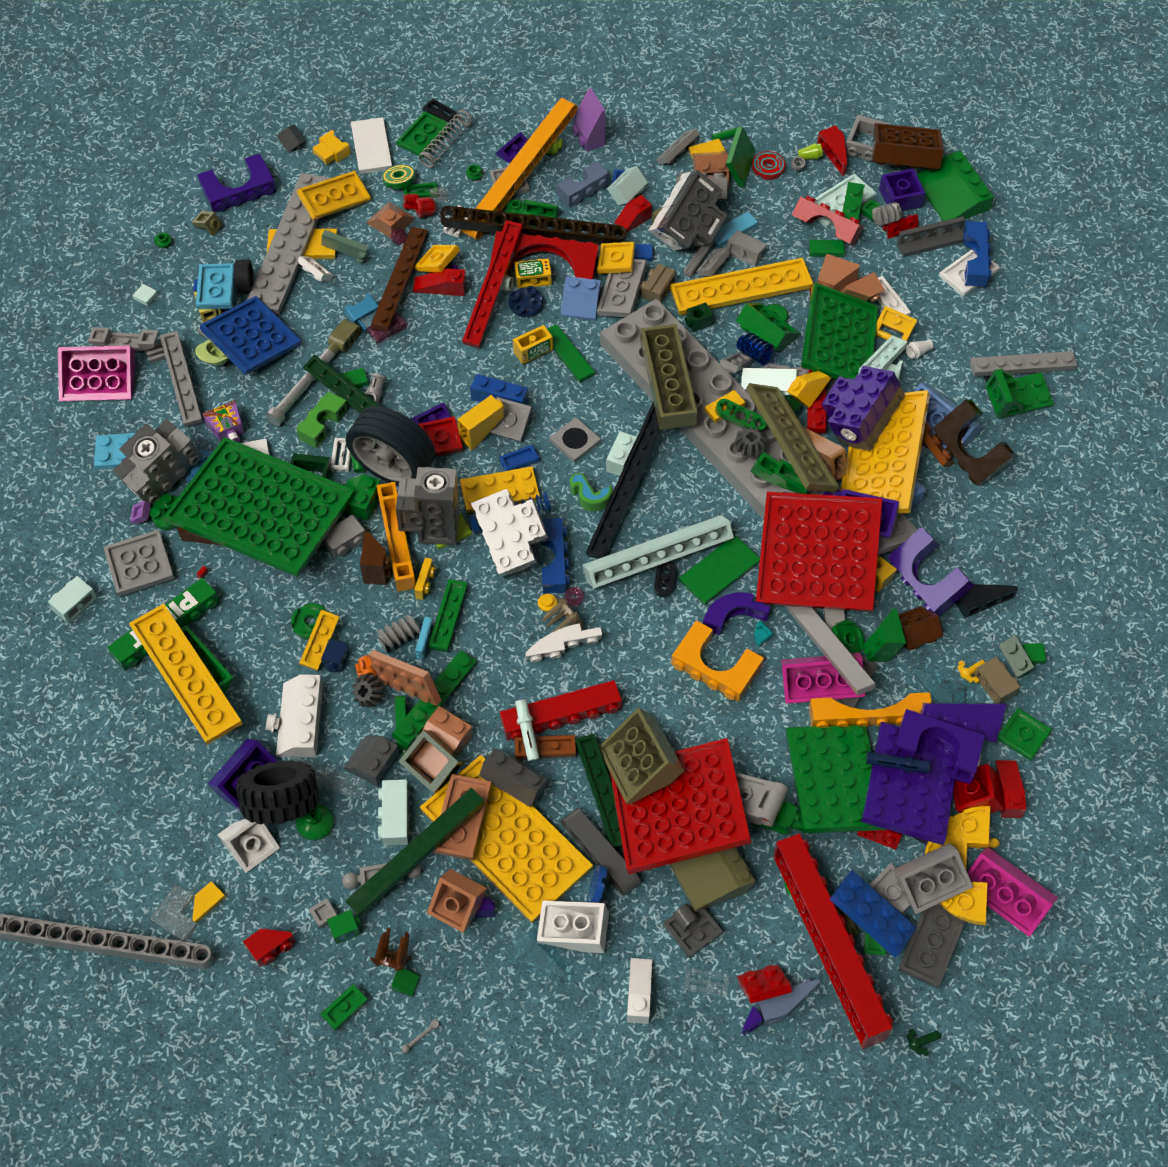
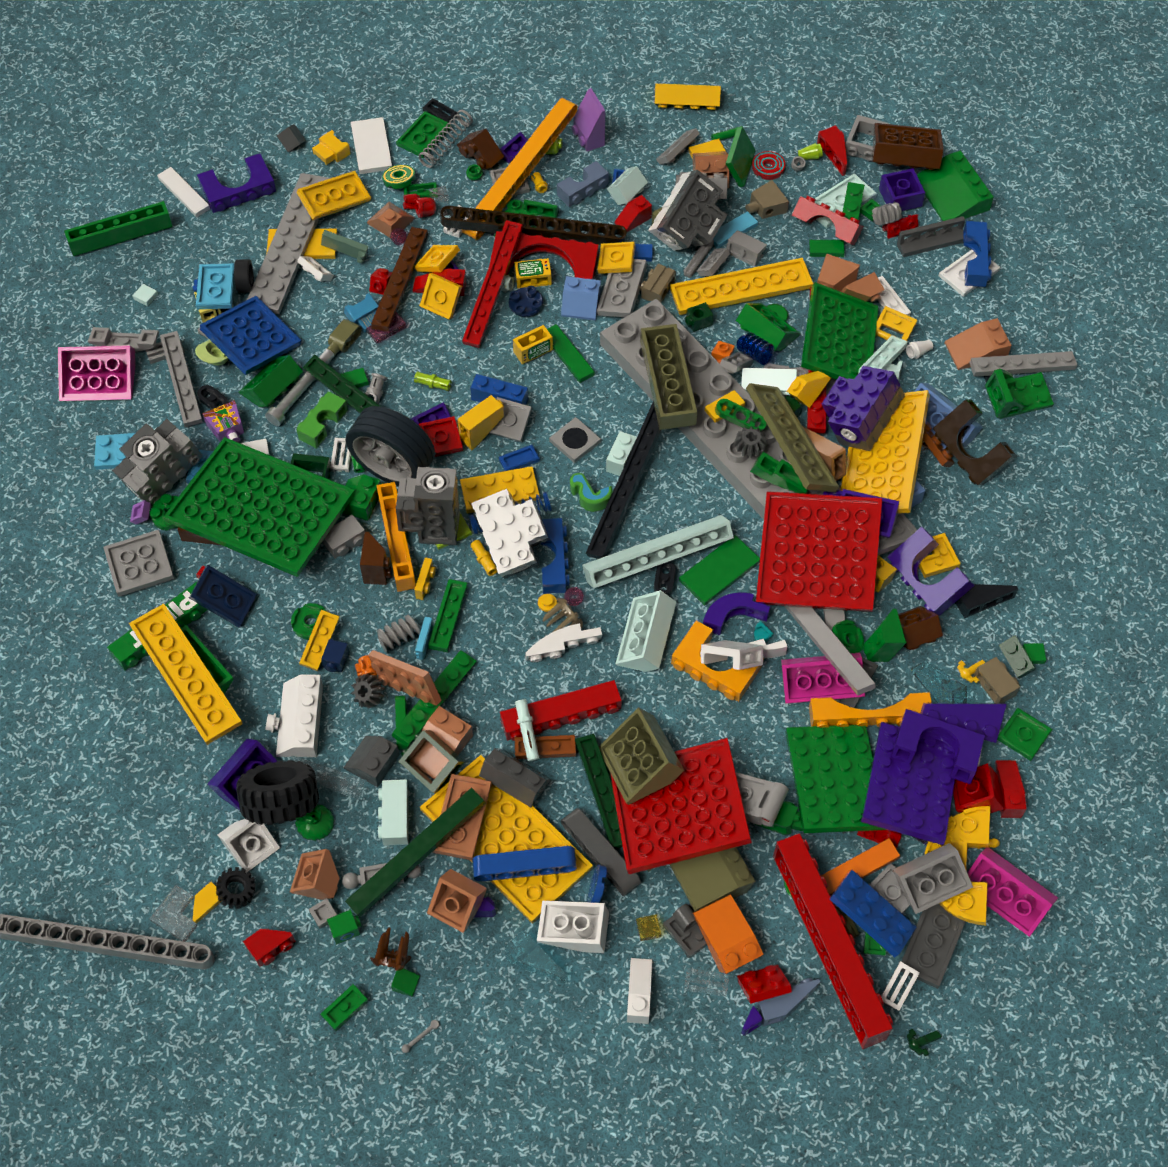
(72, 599): light aqua brick -> none
(118, 228): none -> green brick
(163, 240): green plate -> none
(183, 192): none -> white tile
(209, 221): olive bracket -> none
(215, 398): none -> black plate
(223, 596): none -> dark blue tile
(235, 899): none -> black tyre
(271, 381): none -> green slope
(316, 875): none -> nougat slope
(379, 280): none -> red bracket
(432, 381): none -> lime pin
(440, 296): none -> yellow plate
(482, 147): none -> reddish brown brick
(483, 557): none -> yellow pin
(524, 863): none -> blue beam
(540, 184): none -> yellow pin
(646, 632): none -> light aqua slope
(648, 927): none -> clear yellow plate
(687, 95): none -> yellow slope
(722, 350): none -> orange bracket
(727, 934): none -> orange slope
(743, 654): none -> white panel
(768, 201): none -> dark tan torso
(772, 650): none -> white slope
(862, 864): none -> orange tile
(907, 764): dark blue pin -> none
(908, 969): none -> white tile
(942, 558): none -> yellow plate
(981, 340): none -> nougat slope

